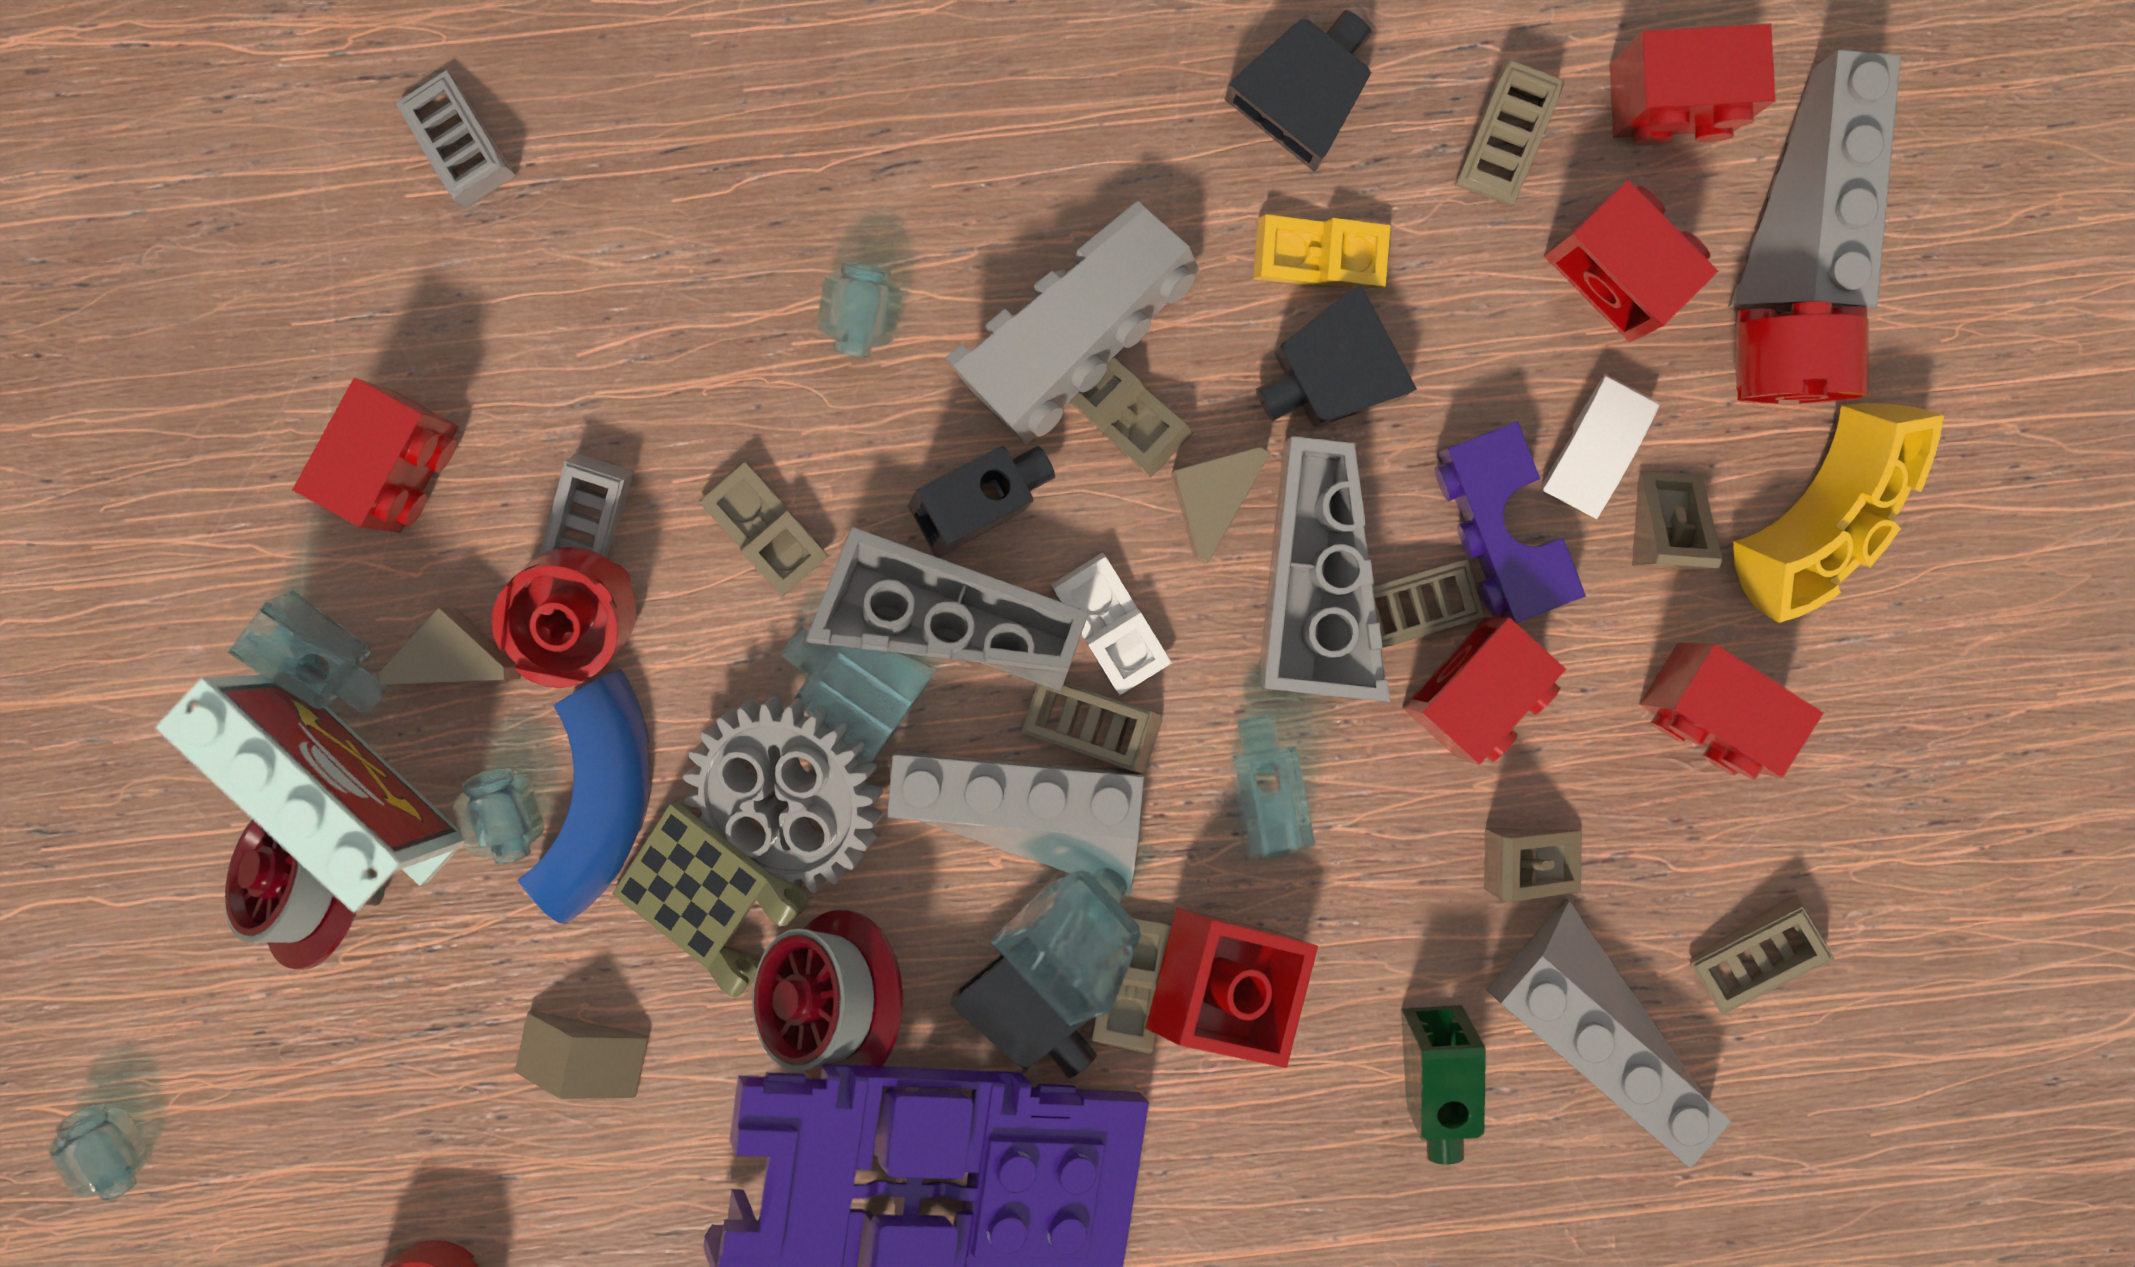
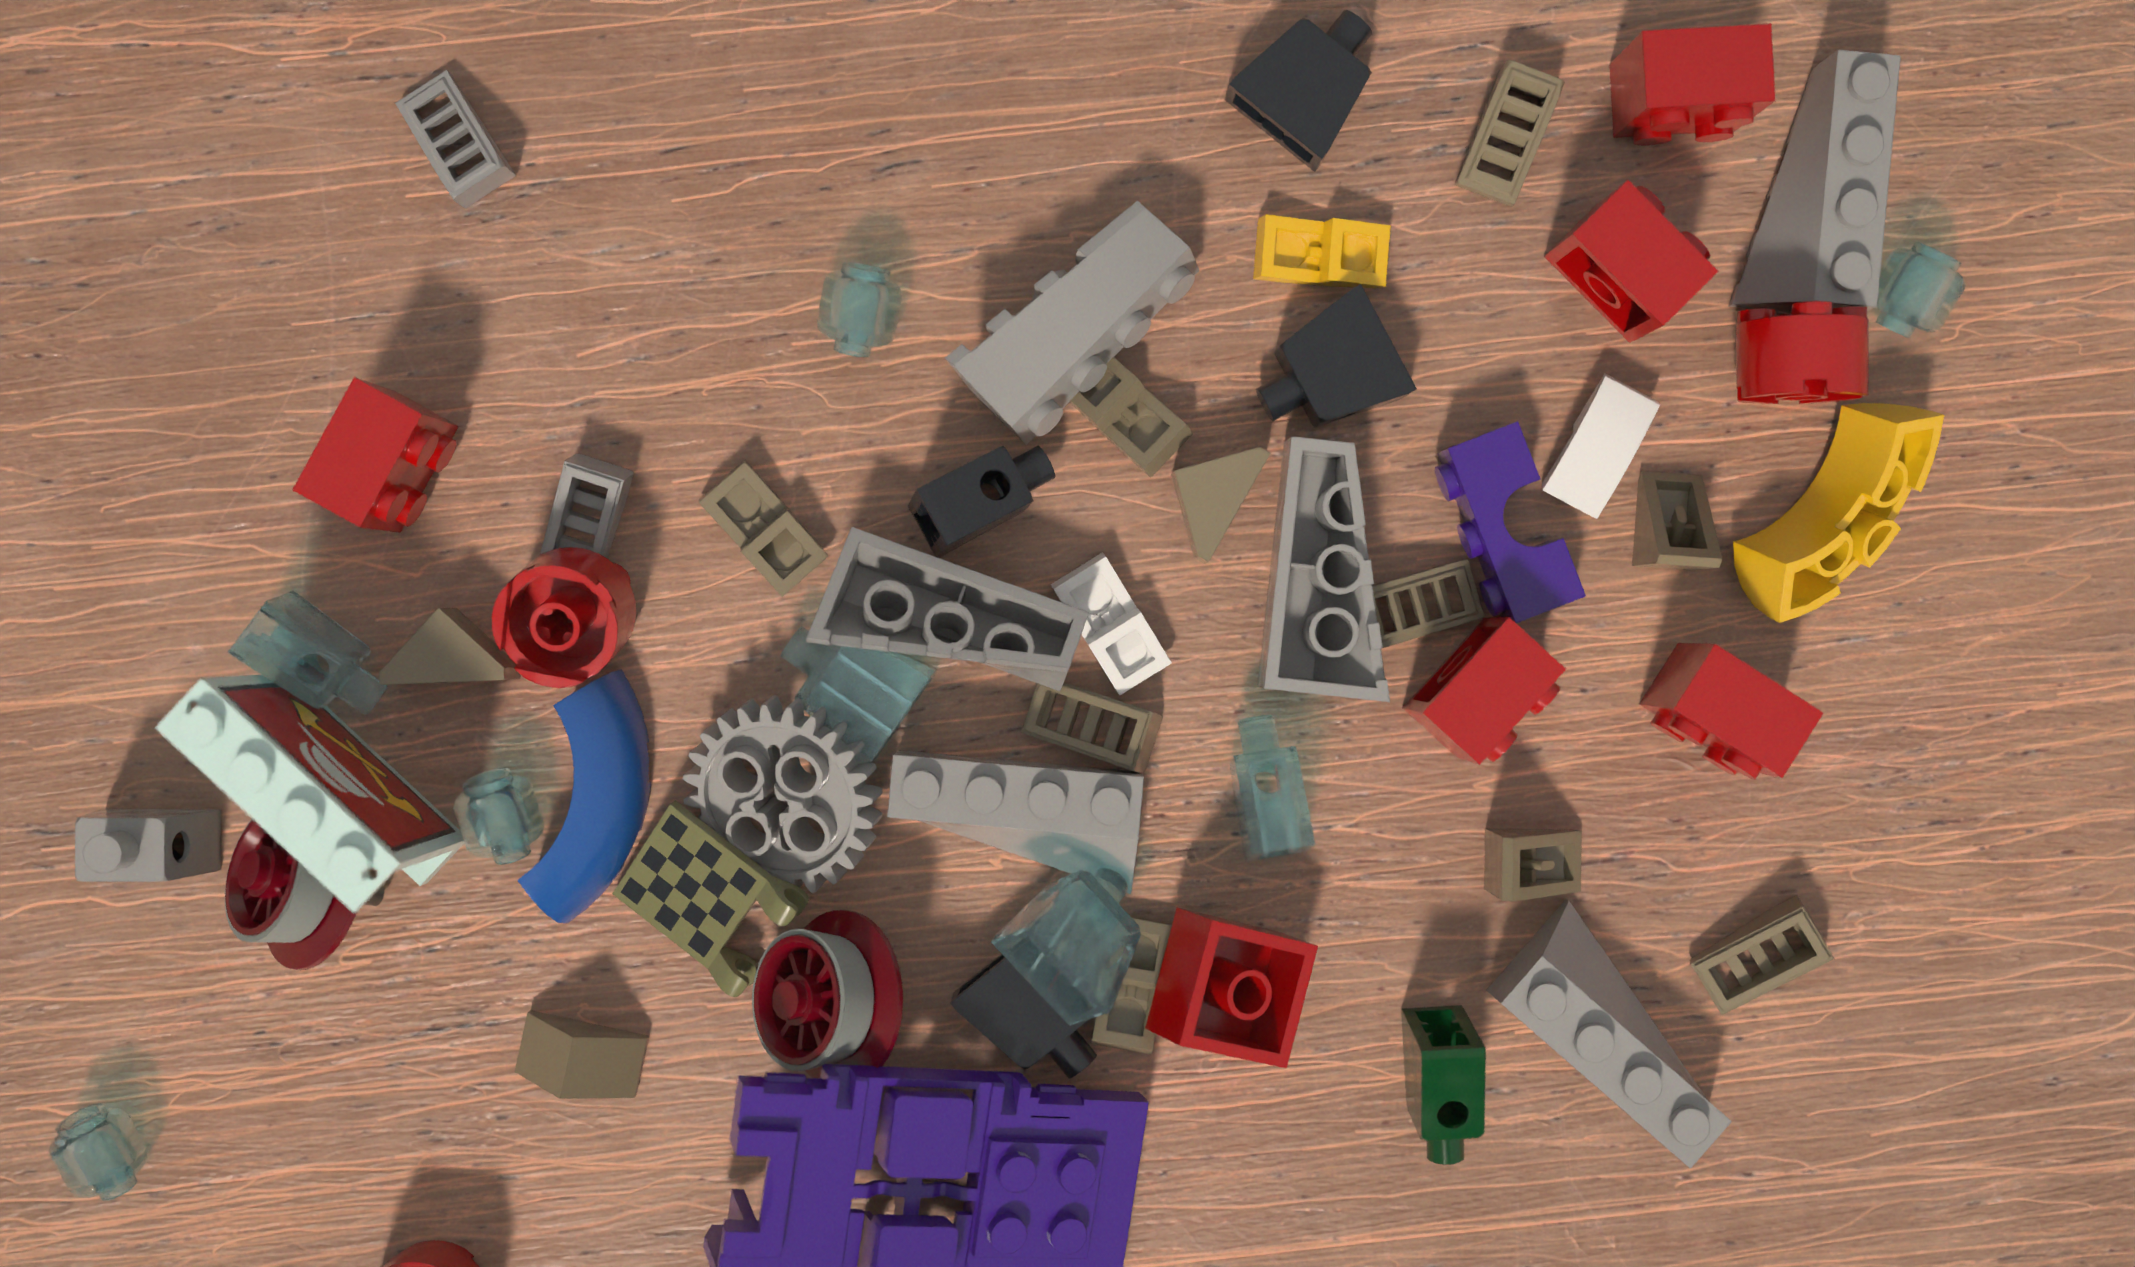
(138, 844): none -> light grey torso
(1918, 289): none -> clear light blue head

